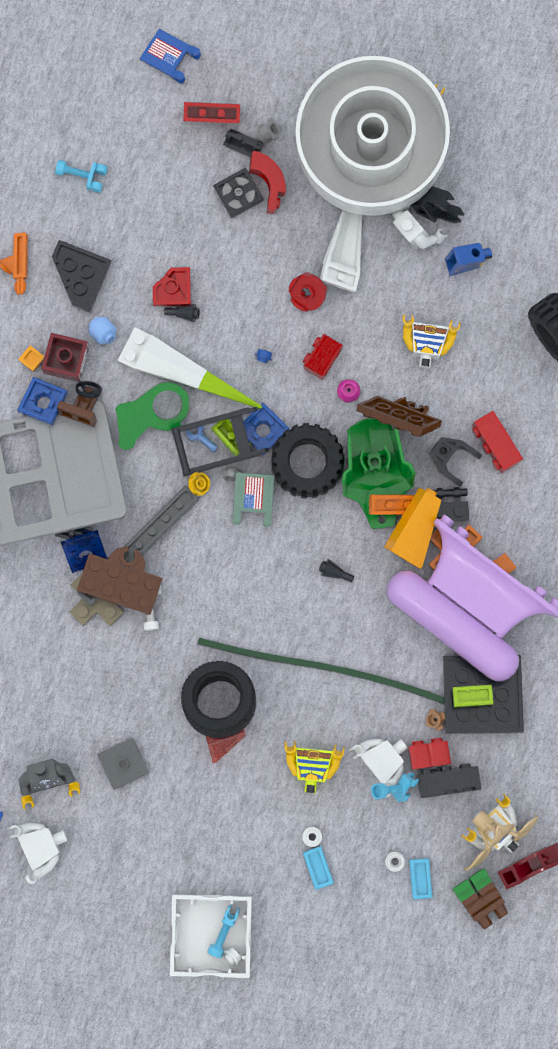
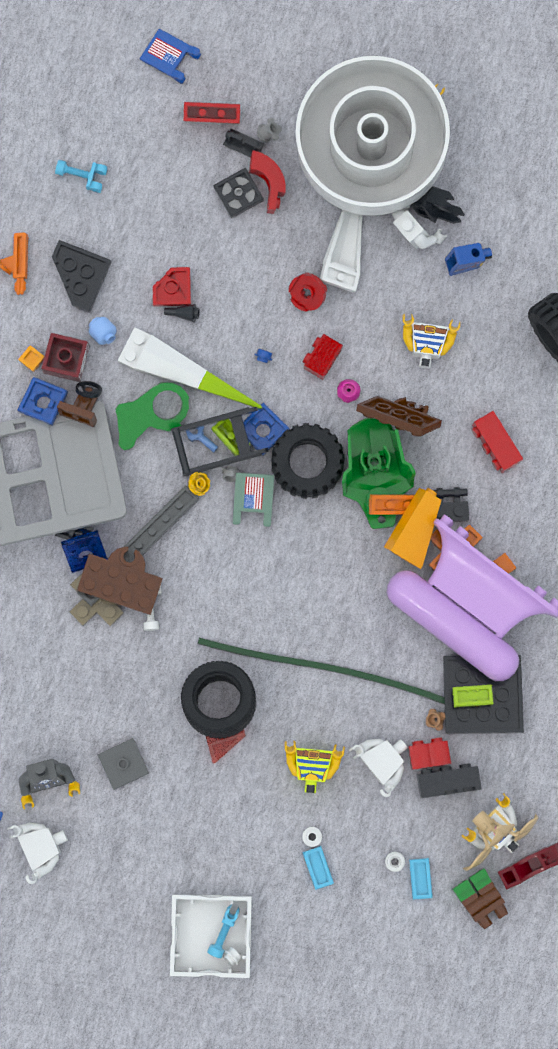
(330, 569): black cone -> none
(399, 791): medium azure bar -> none
(450, 446): black piece -> none

